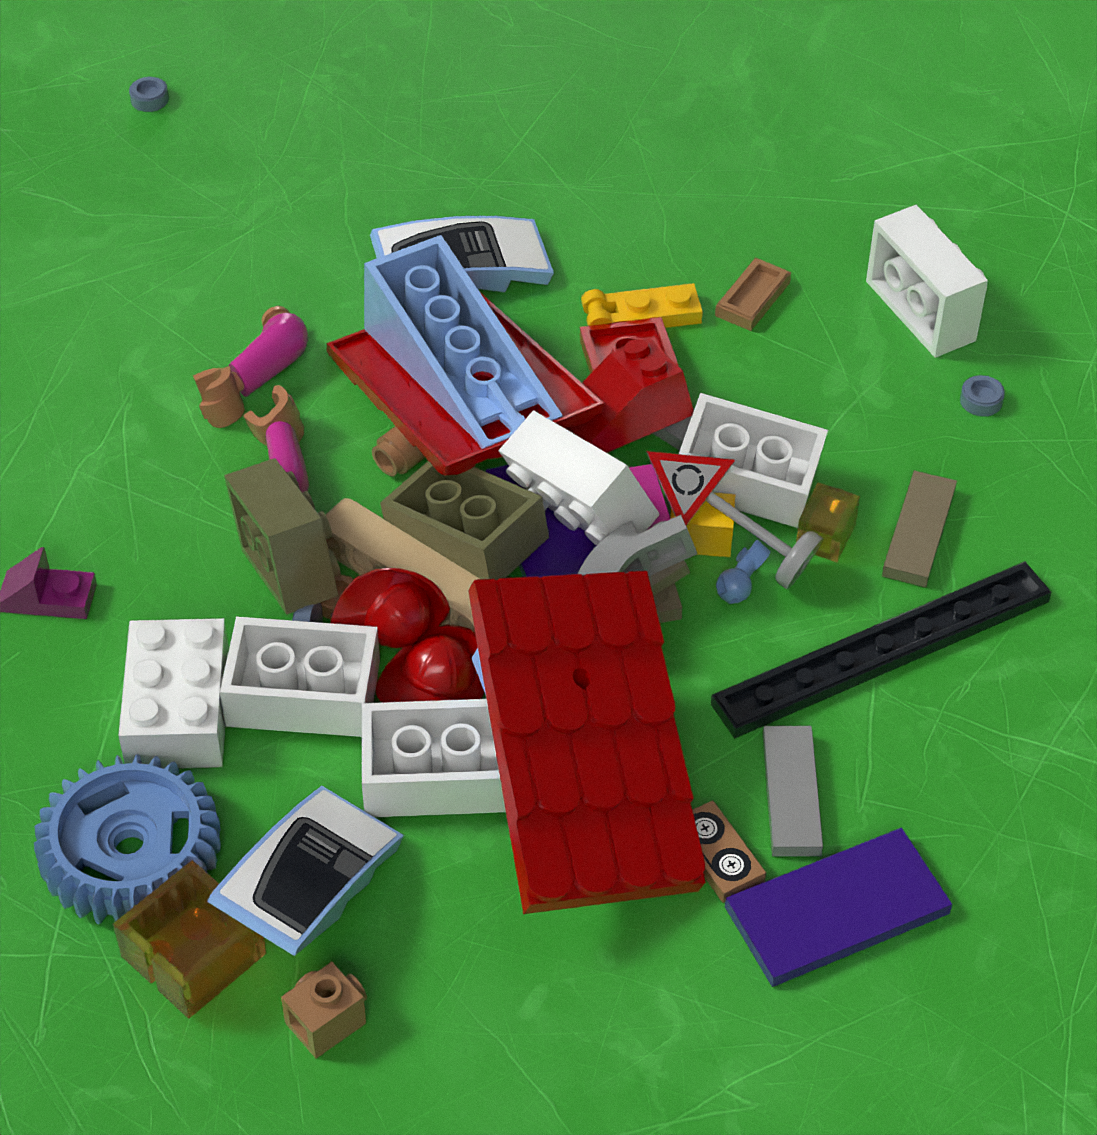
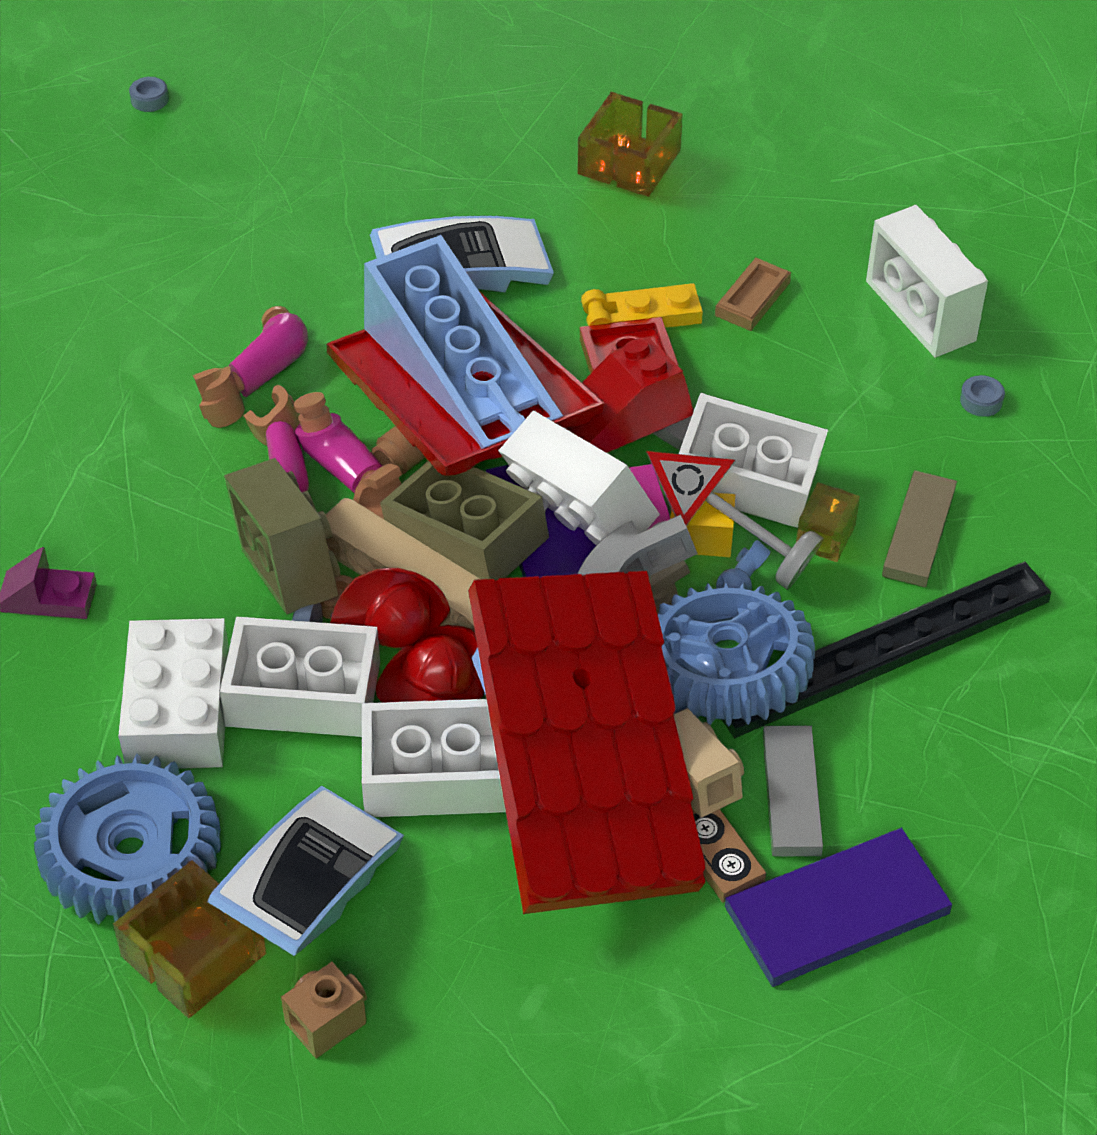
(343, 453): none -> piece
(614, 146): none -> clear orange piece
(710, 766): none -> tan brick
(735, 679): none -> medium blue gear

